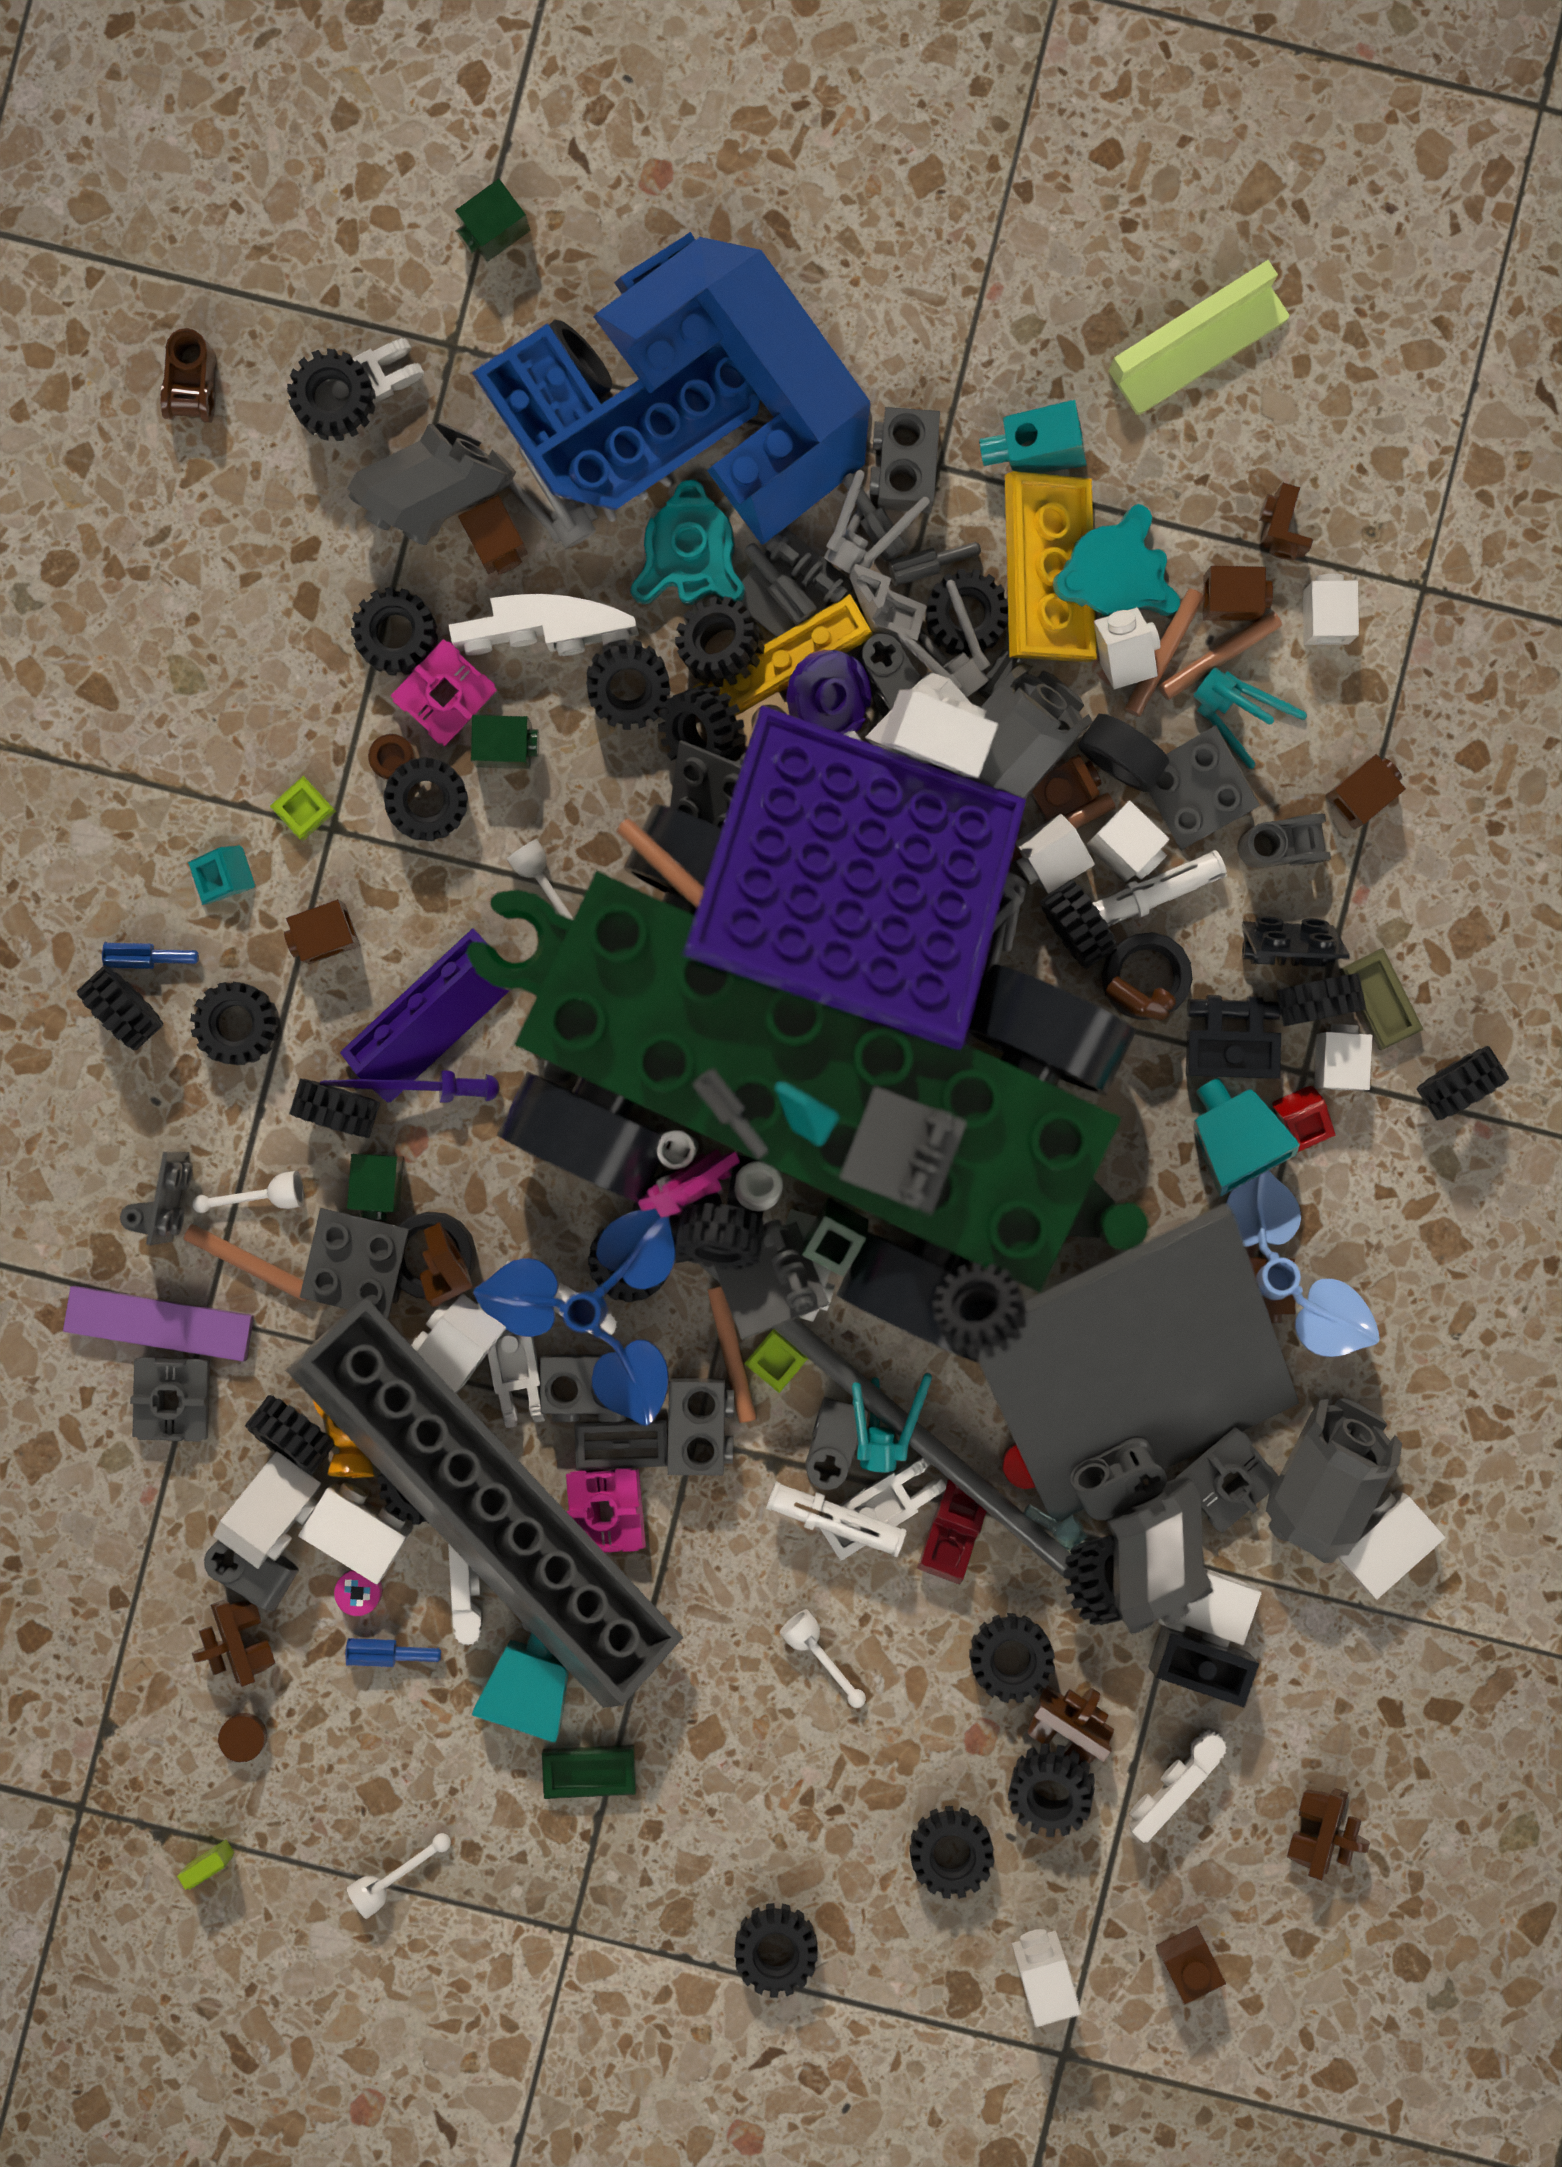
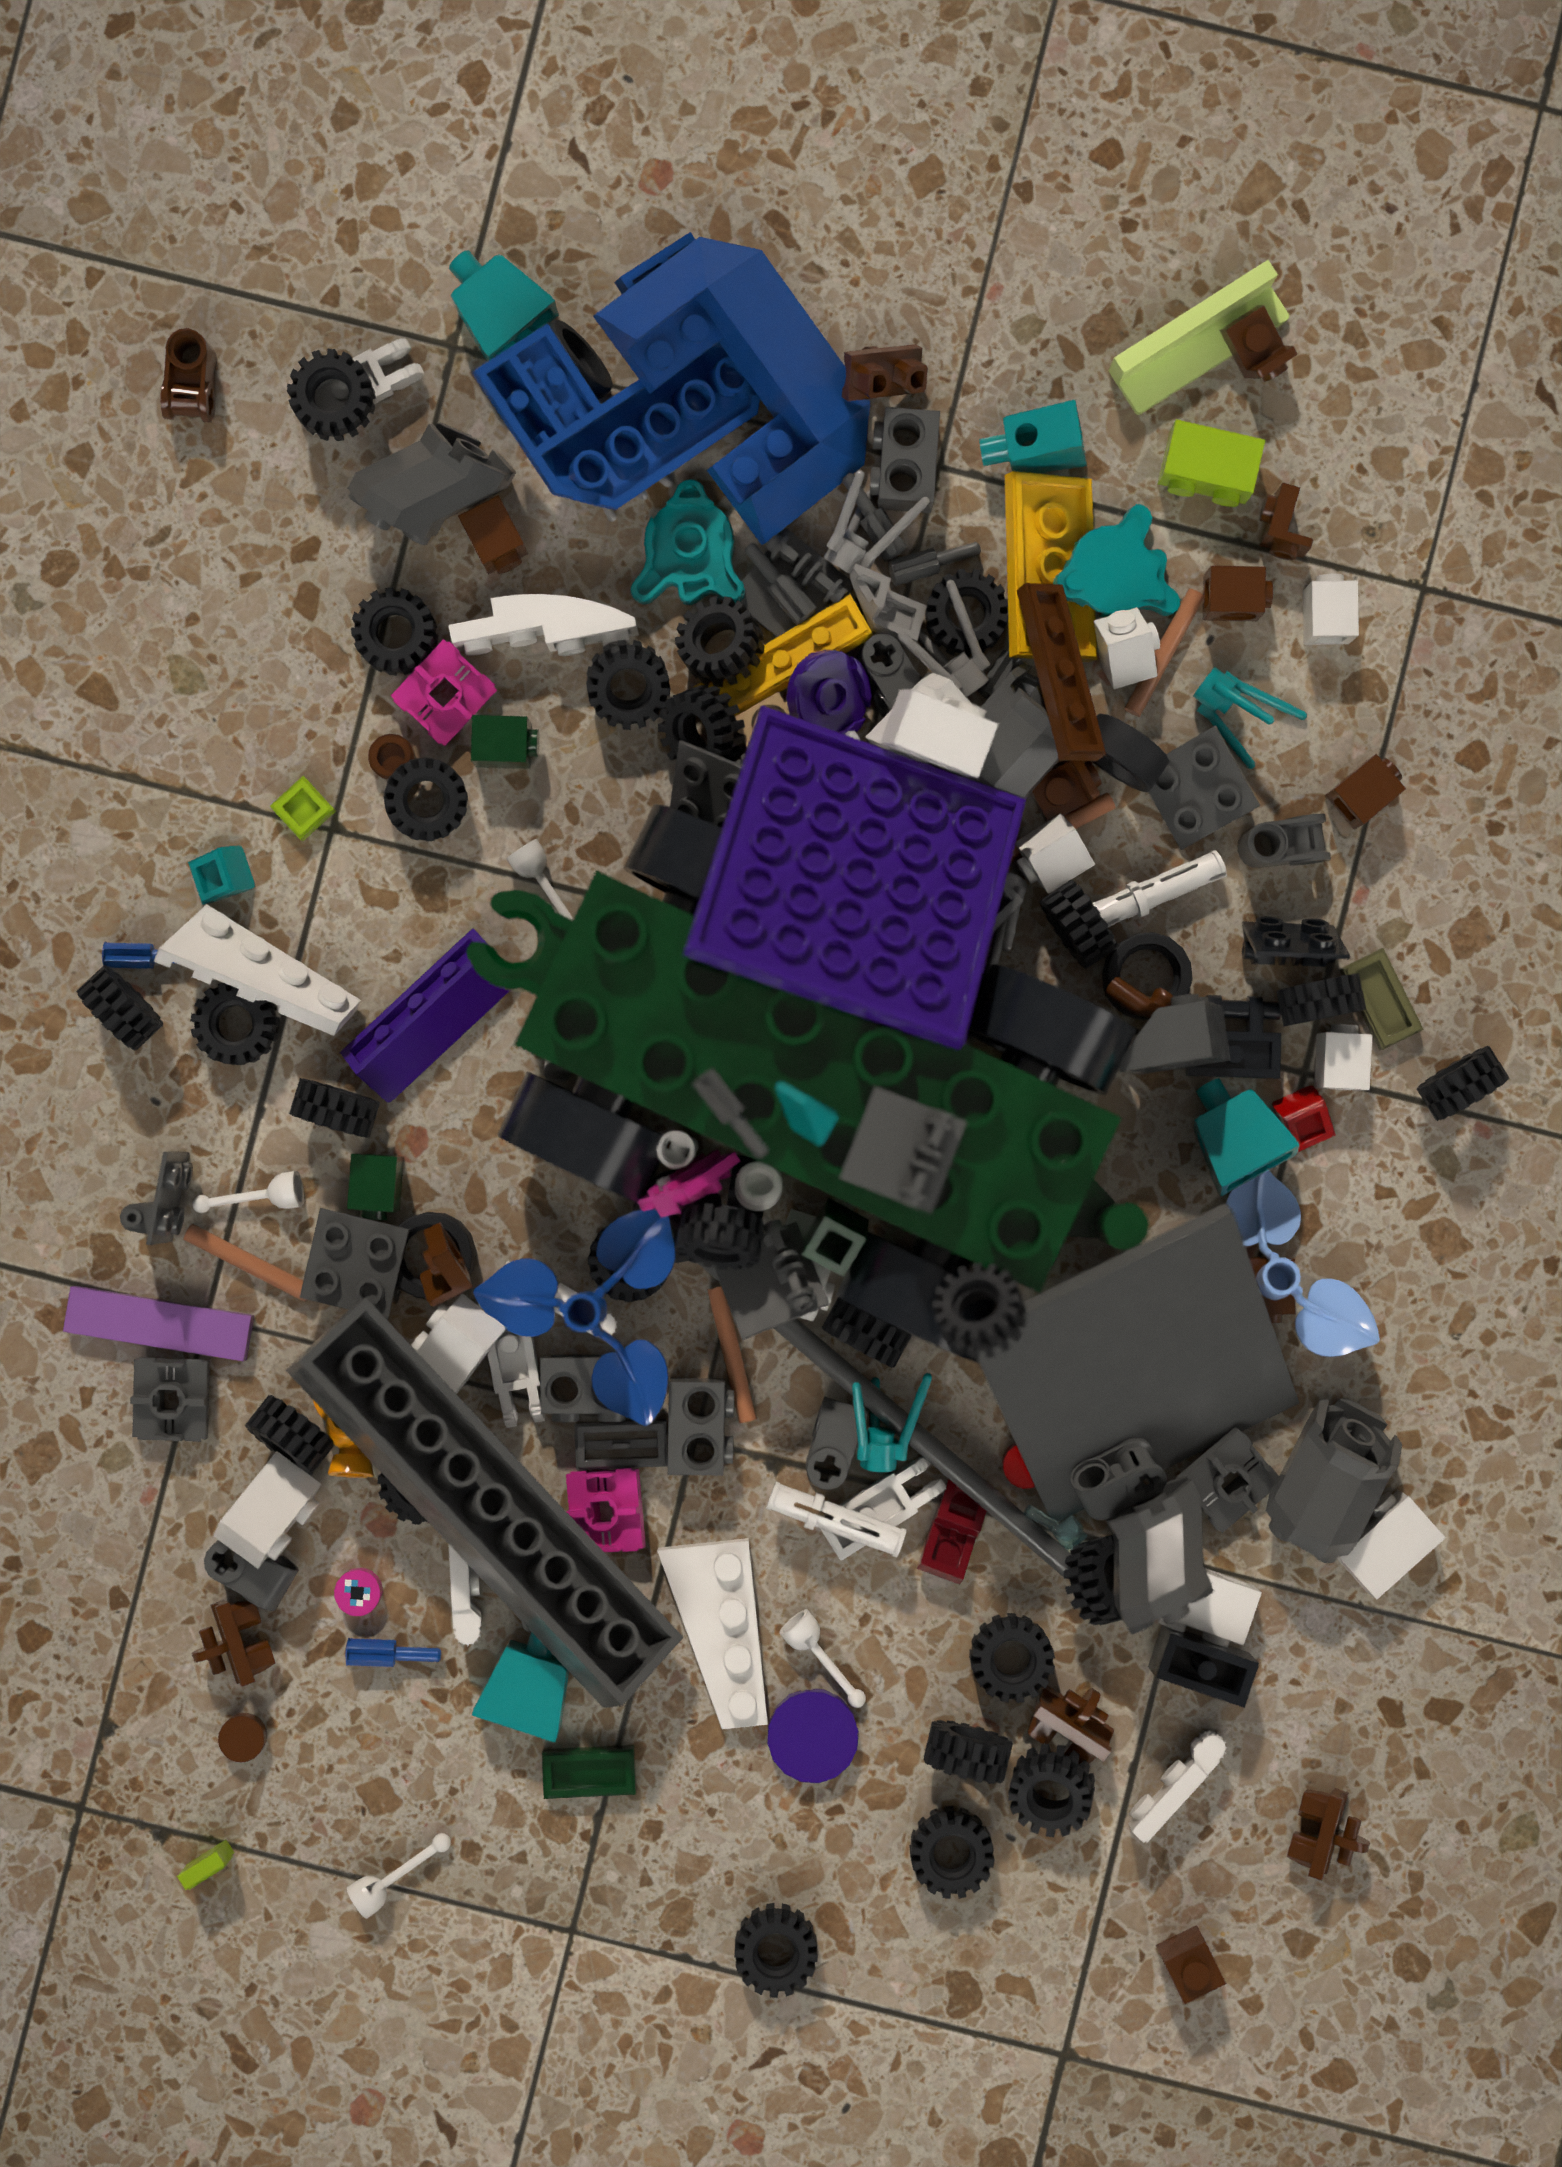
(261, 972): none -> white wing
(321, 932): reddish brown brick -> none
(355, 1531): white brick -> none
(447, 1086): dark purple sword -> none
(491, 221): dark green brick -> none
(498, 302): none -> teal torso
(570, 522): light grey plant -> none
(660, 861): nougat bar -> none
(720, 1616): none -> white wing
(776, 1360): lime tile -> none
(812, 1735): none -> dark purple tile
(866, 1333): none -> black tyre
(884, 372): none -> reddish brown hips
(967, 1751): none -> black tyre
(1045, 1977): white brick -> none
(1061, 672): none -> reddish brown tile
(1130, 843): white brick -> none
(1179, 1037): none -> dark grey slope
(1210, 463): none -> lime brick
(1220, 655): nougat bar -> none
(1257, 345): none -> reddish brown bracket

